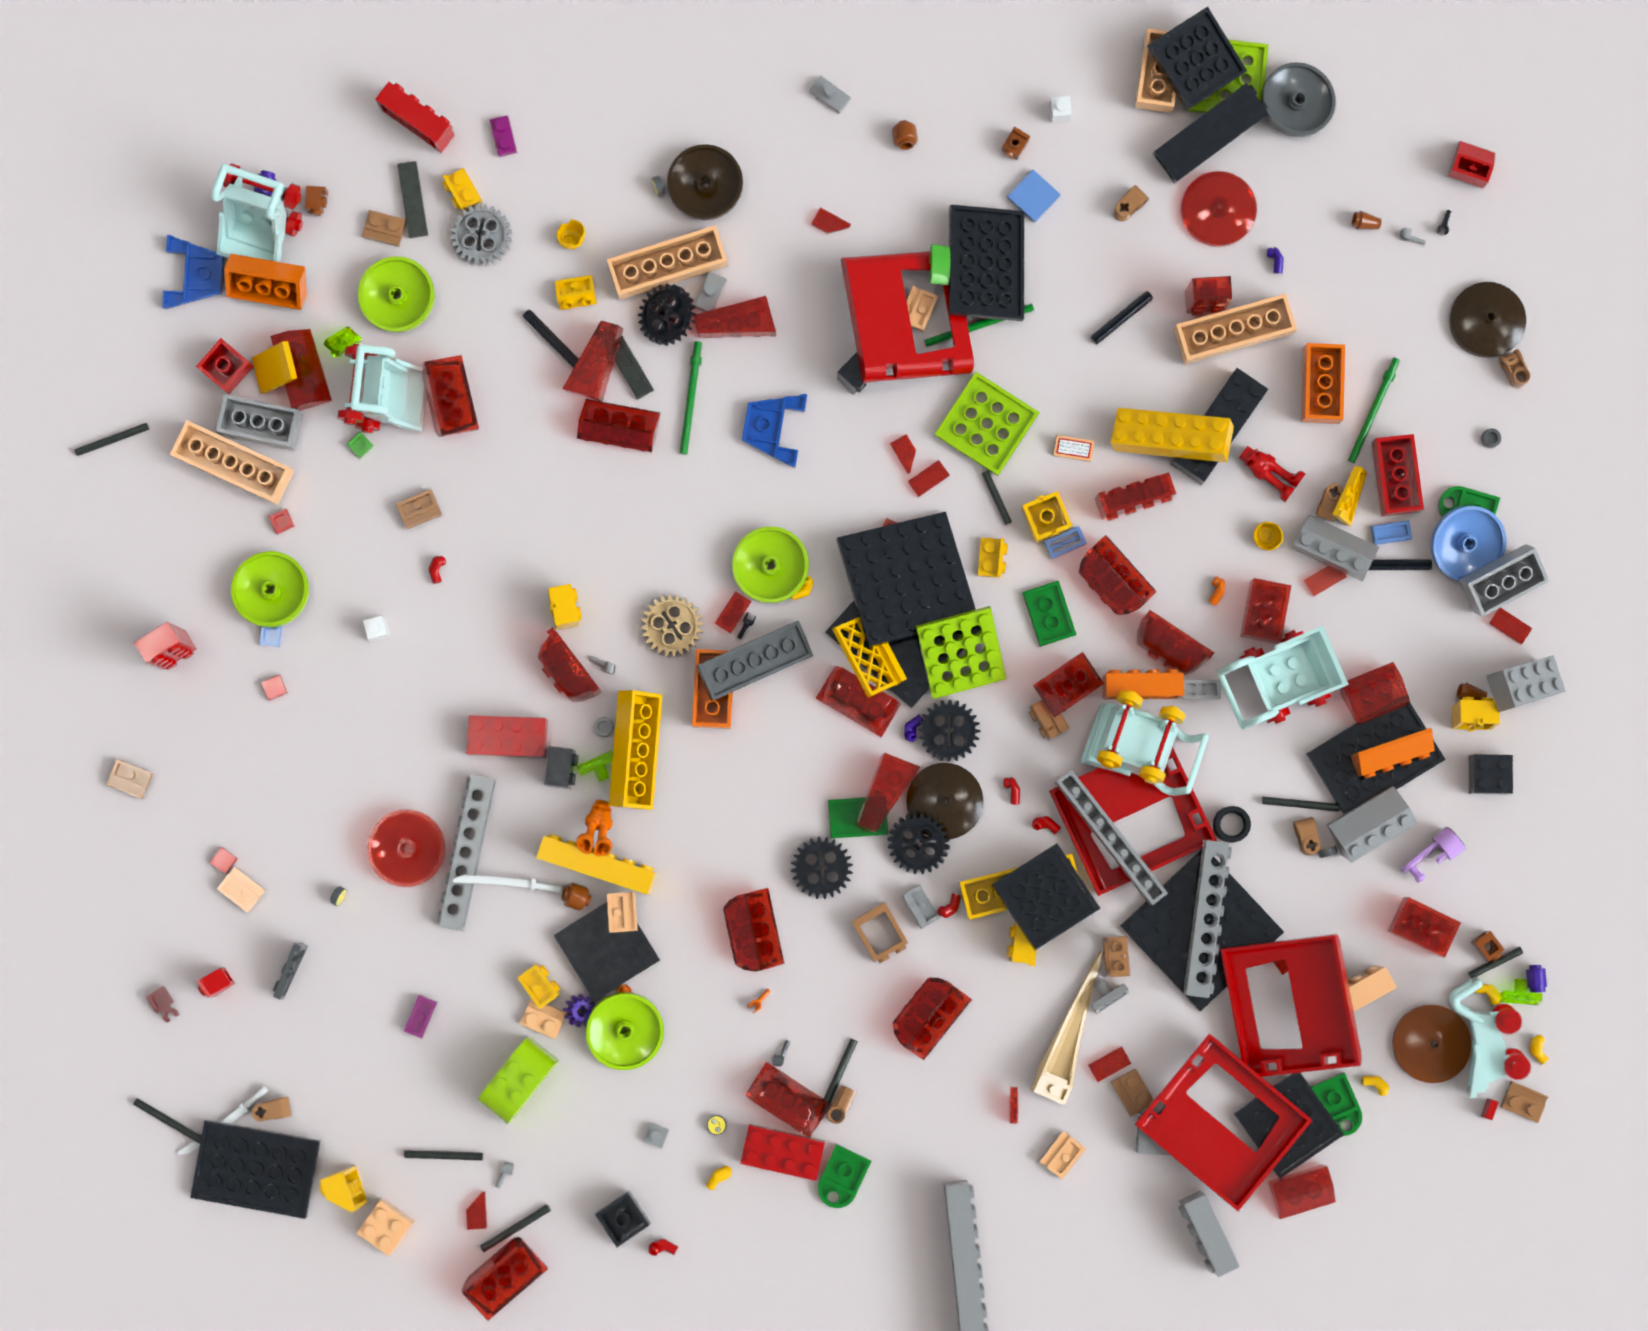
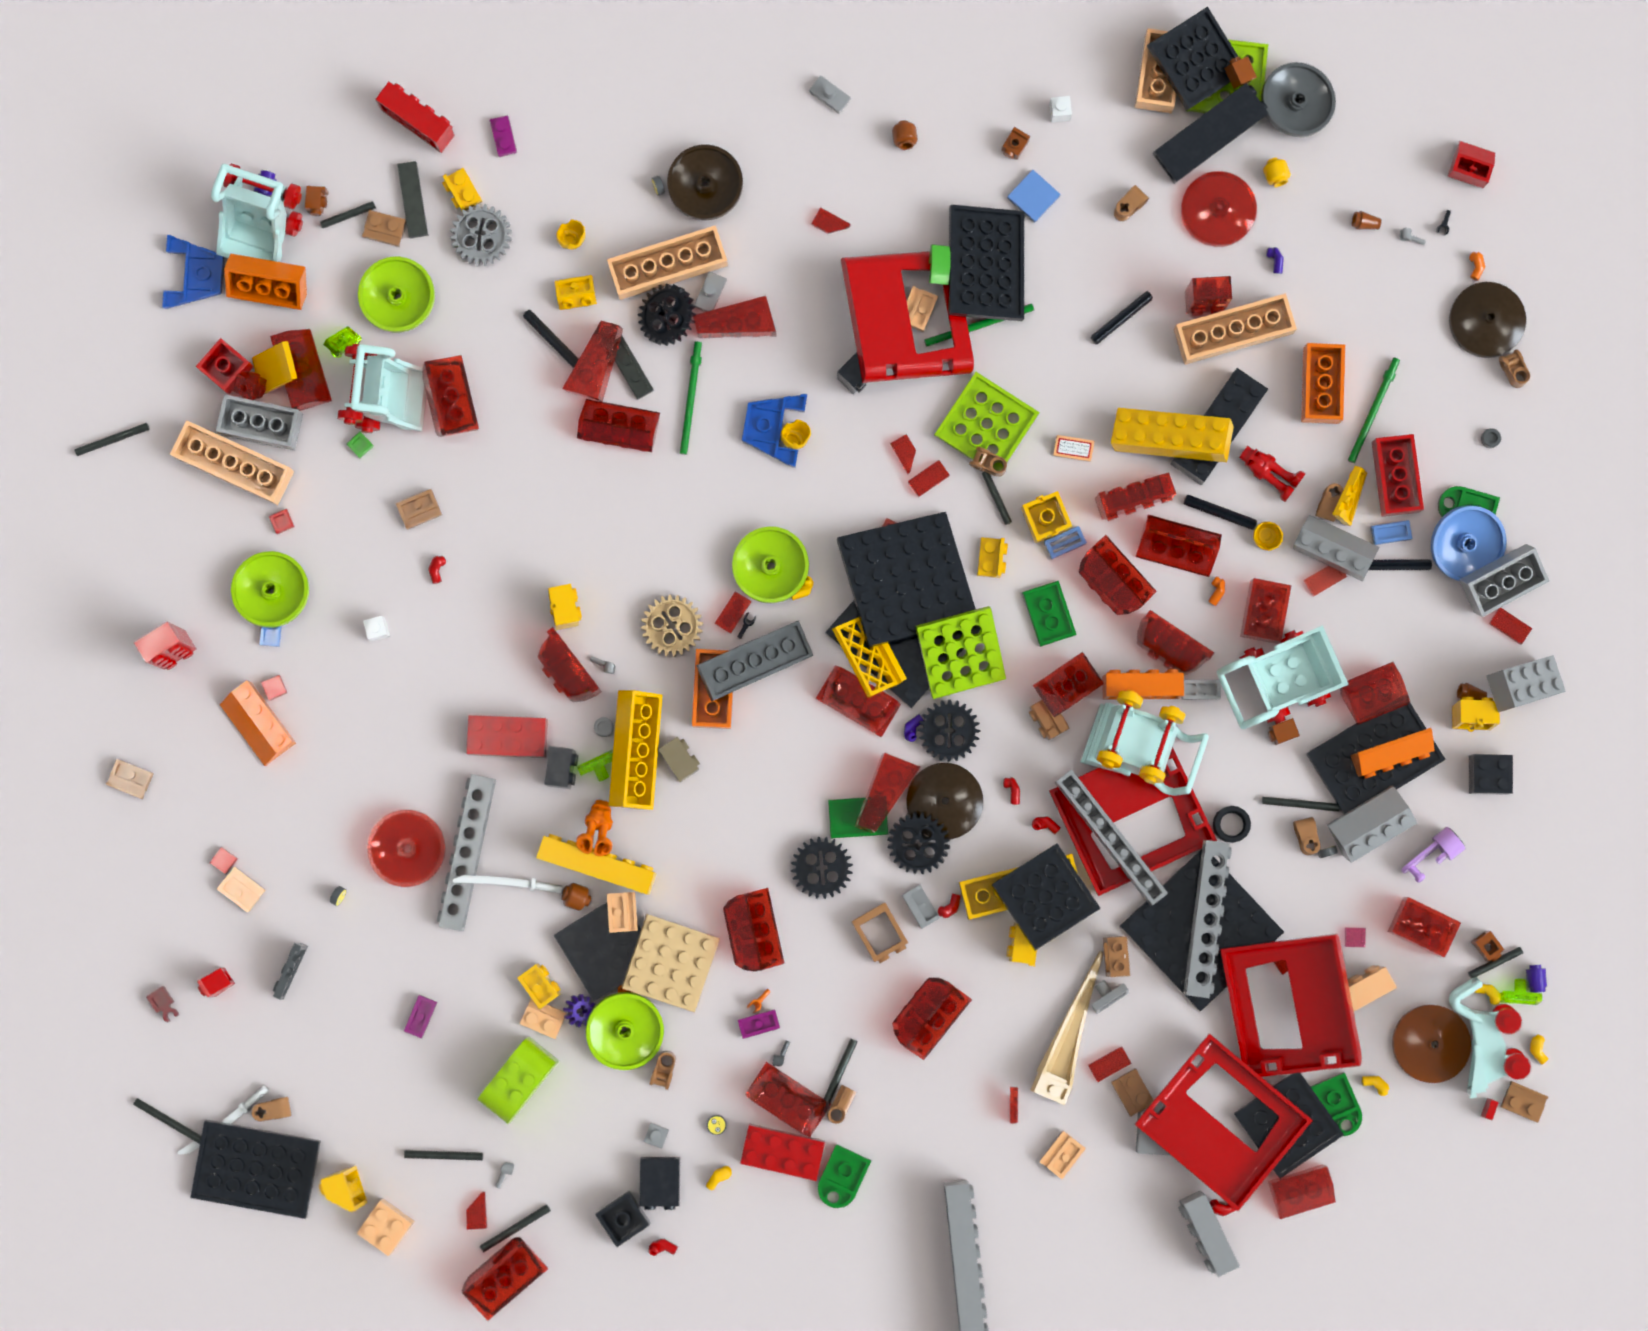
(250, 385): none -> clear red brick
(257, 722): none -> orange slope
(348, 214): none -> pearl dark grey bar
(659, 1182): none -> black brick
(663, 1071): none -> medium nougat piece
(670, 963): none -> tan plate
(678, 758): none -> dark tan brick
(758, 1024): none -> magenta plate
(795, 434): none -> yellow hair
(987, 461): none -> medium nougat piece
(1178, 545): none -> clear red slope
(1220, 512): none -> black axle
(1221, 1209): none -> red arm
(1240, 71): none -> dark orange brick
(1276, 172): none -> yellow head
(1283, 731): none -> dark orange brick
(1355, 937): none -> clear pink tile
(1479, 264): none -> orange arm

